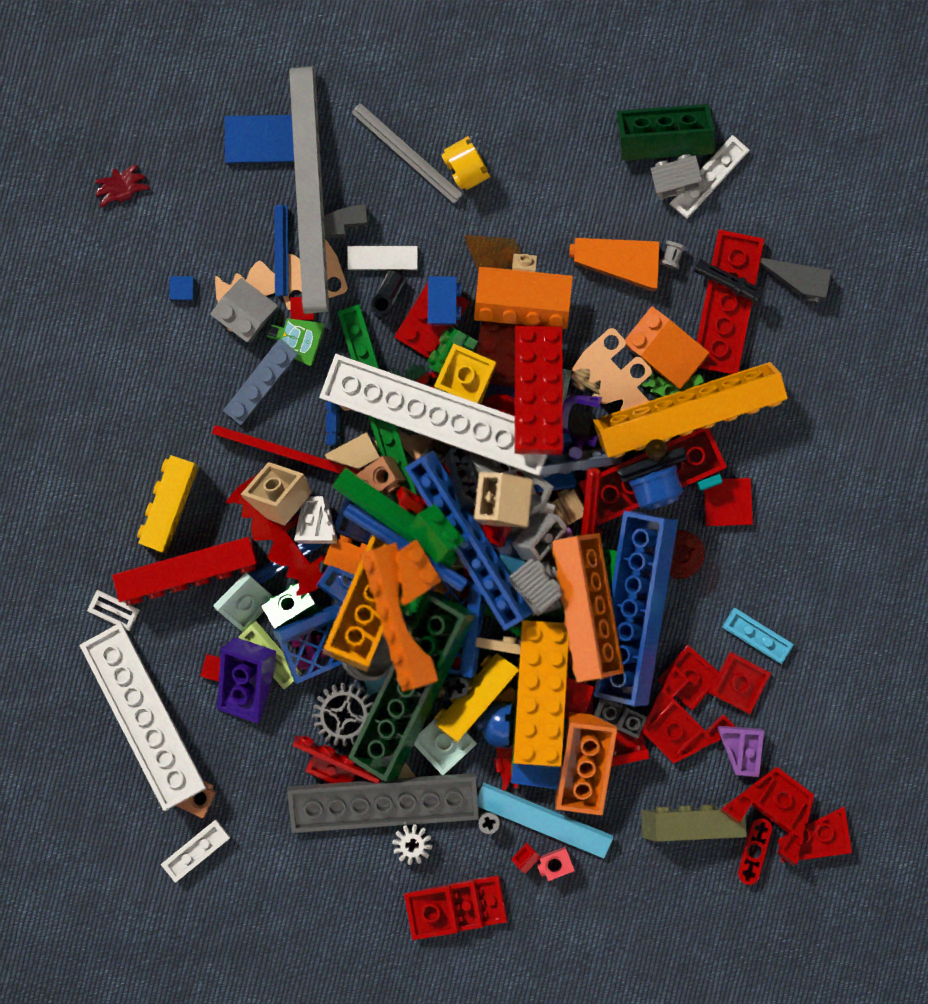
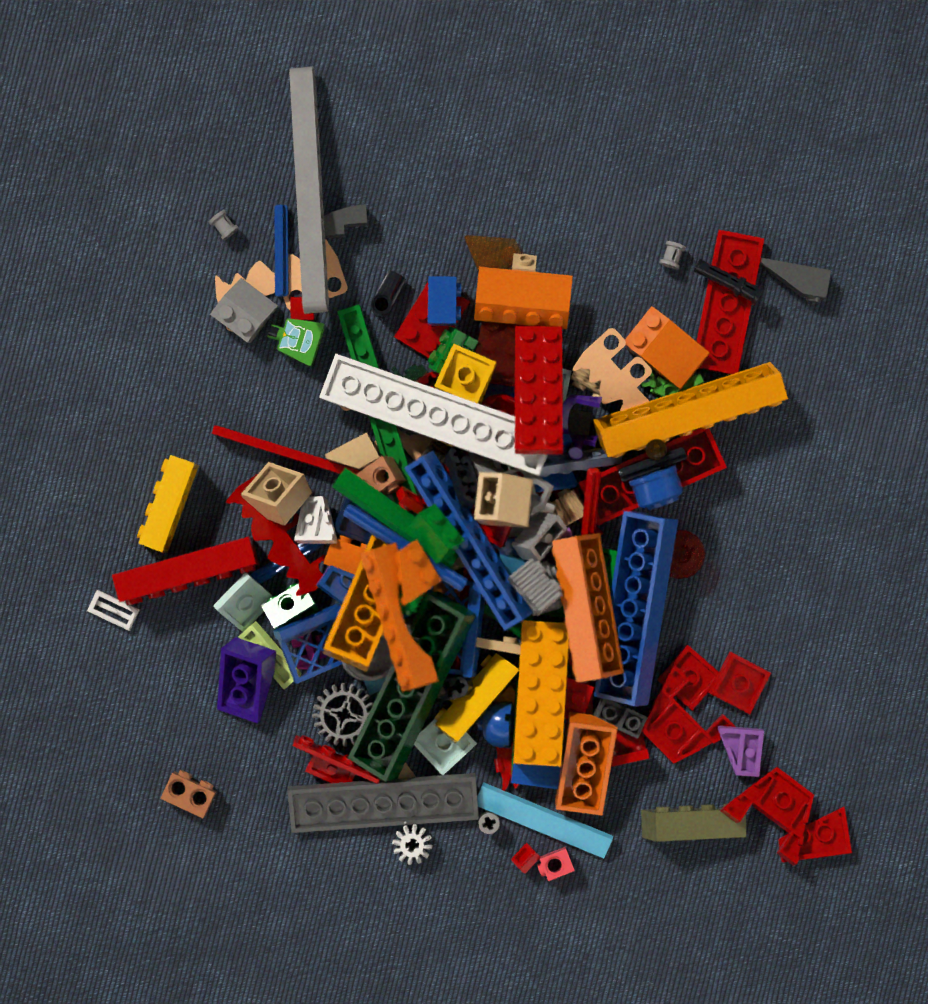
(120, 186): dark red piece -> none
(143, 717): white plate -> none
(181, 288): blue tile -> none
(195, 850): white plate -> none
(211, 667): red tile -> none
(223, 224): none -> light grey bush
(259, 139): blue tile -> none
(260, 381): sand blue plate -> none
(332, 424): blue axle -> none
(382, 258): white tile -> none
(407, 153): light grey axle -> none
(455, 907): red slope -> none
(466, 163): yellow brick -> none
(620, 259): orange slope -> none
(665, 132): dark green slope -> none
(677, 176): light grey brick -> none
(709, 482): teal tile -> none
(712, 175): white tile -> none
(729, 503): red tile -> none
(757, 635): medium azure tile -> none
(760, 859): red beam -> none

